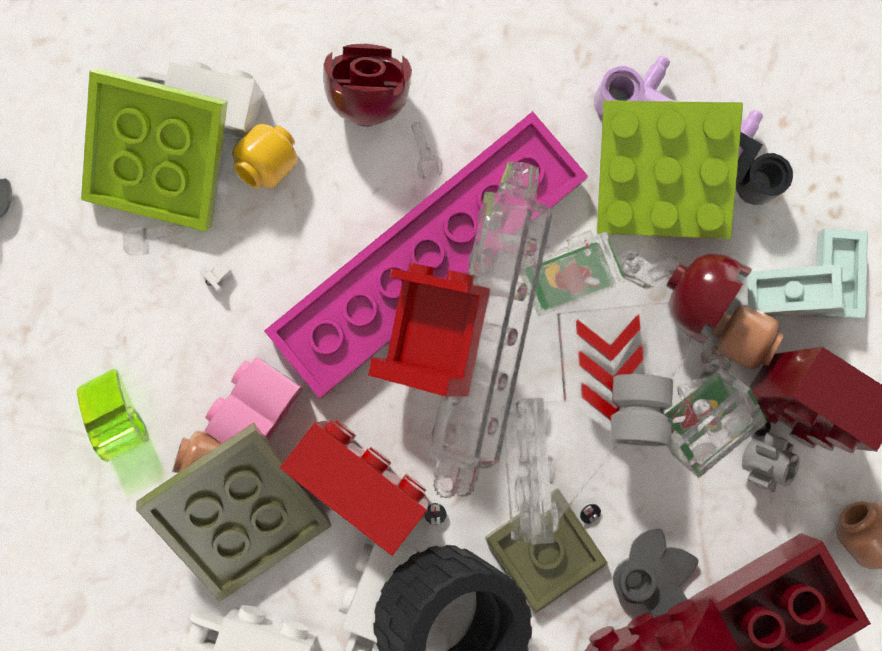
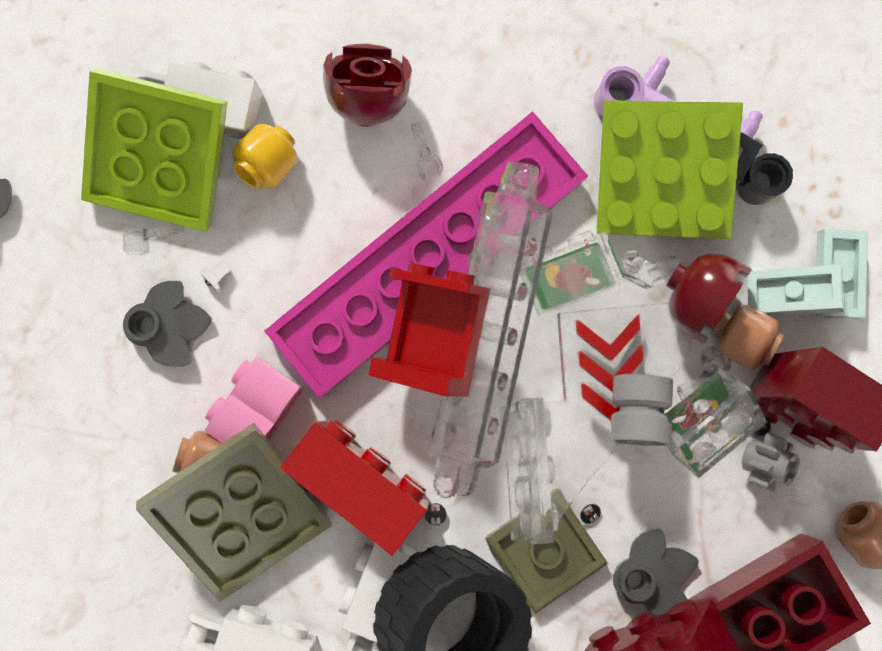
(109, 422): clear neon green panel -> none
(172, 324): none -> dark grey plate

